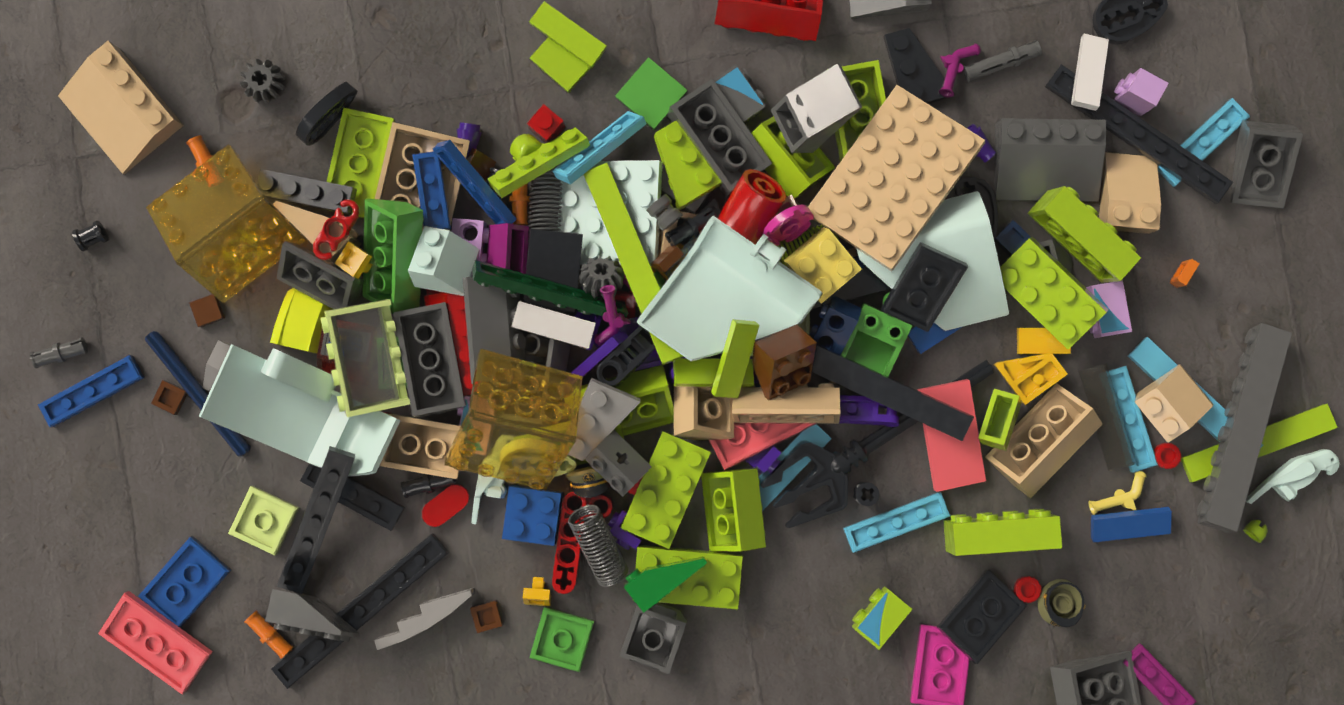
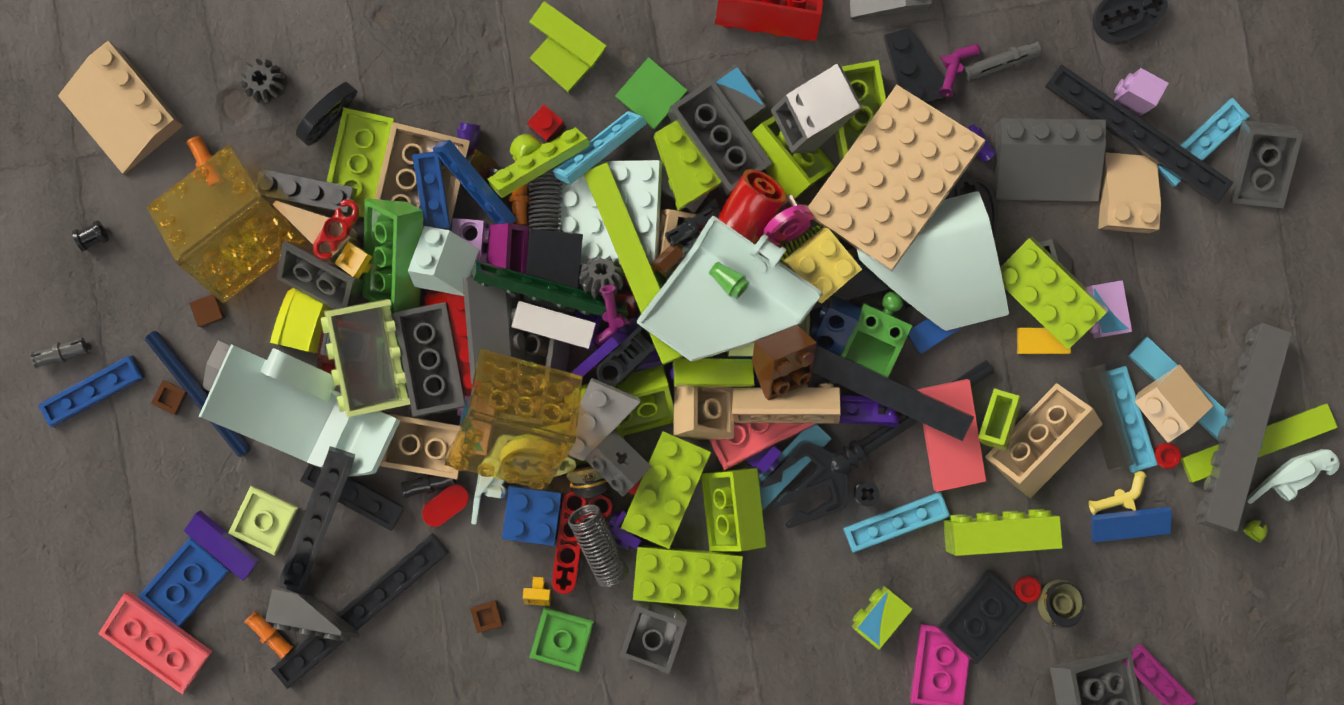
(221, 545): none -> dark purple tile
(432, 612): light grey slope -> none
(658, 581): green slope -> none
(668, 217): dark grey wheel -> none
(730, 280): none -> bright green cone
(735, 358): lime tile -> none
(924, 287): black tile -> none
(1011, 238): dark blue plate -> none
(1031, 374): yellow wing -> none
(1084, 234): lime brick -> none
(1090, 72): white tile -> none
(1184, 273): orange tile -> none

